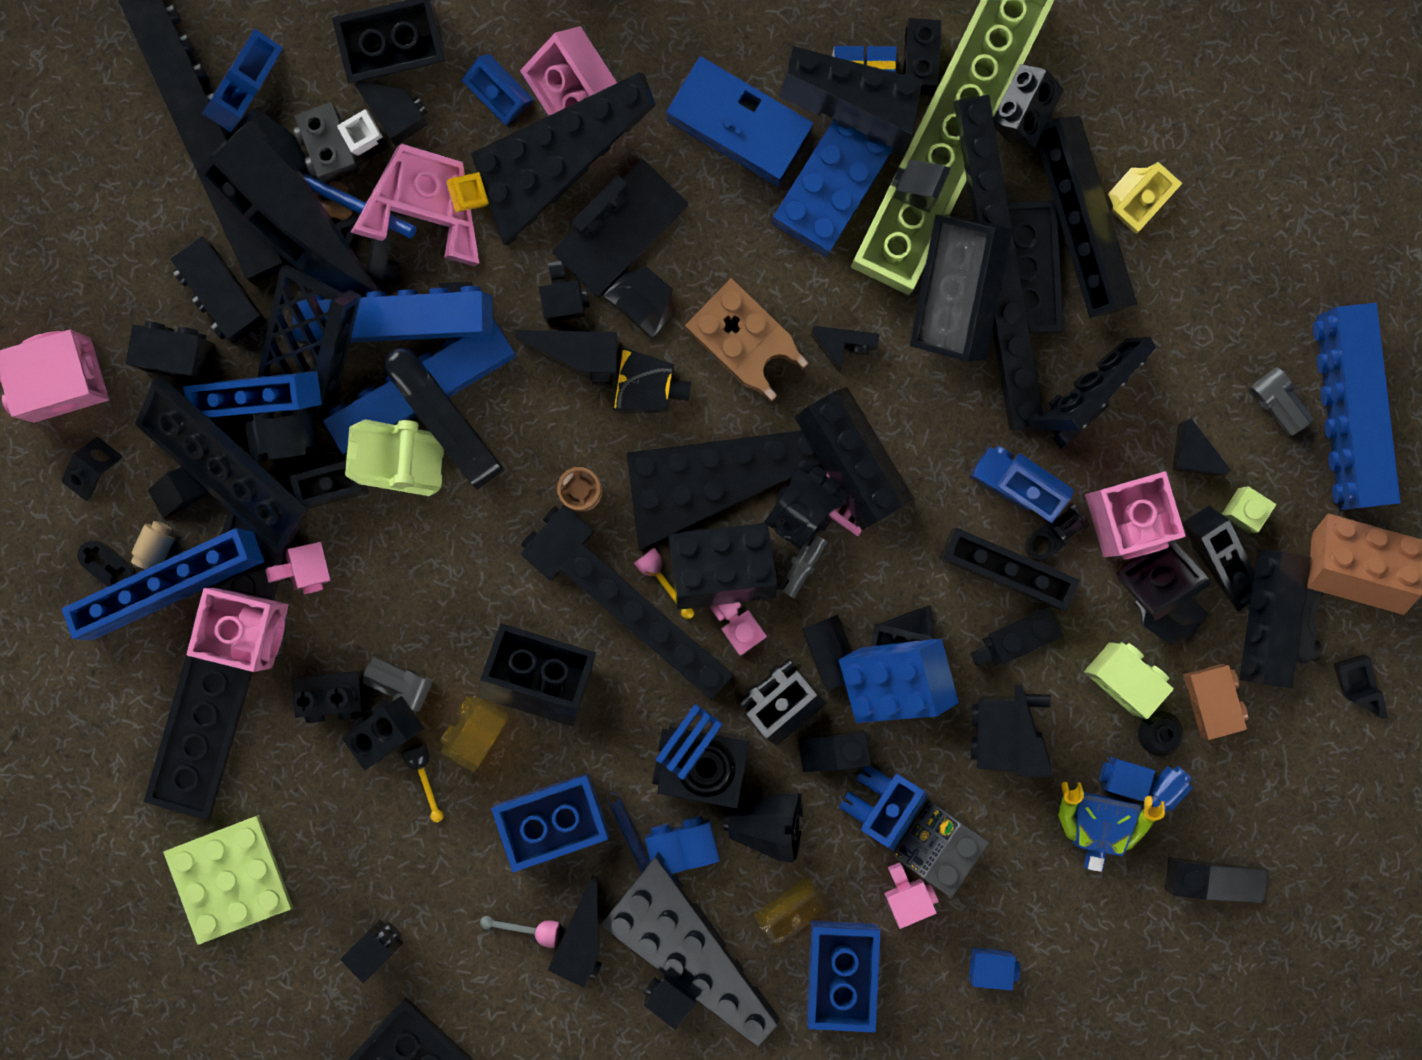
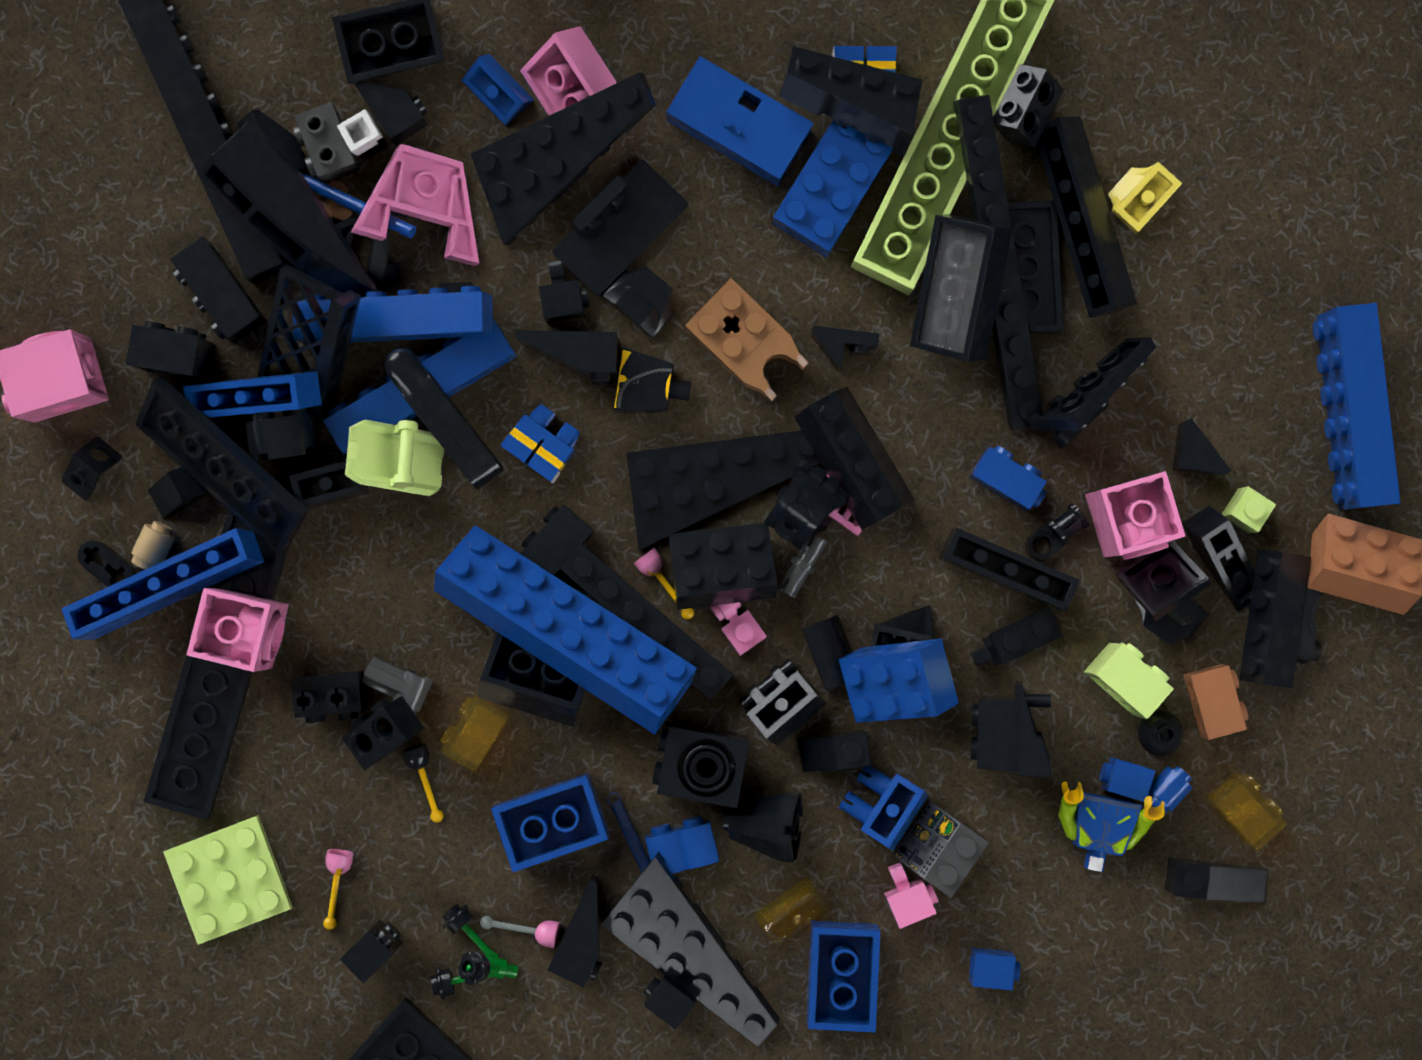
(242, 80): blue slope -> none
(304, 566): bright pink brick -> none
(338, 863): none -> hinge
(467, 192): yellow tile -> none
(473, 966): none -> black plant
(553, 452): none -> blue hips
(564, 629): none -> blue brick
(579, 489): medium nougat wheel -> none
(672, 765): blue tile -> none
(920, 184): black slope -> none
(922, 52): black brick -> none
(1035, 488): blue slope -> none
(1246, 810): none -> clear yellow brick
(1277, 397): dark grey piece -> none
(1359, 684): black slope -> none

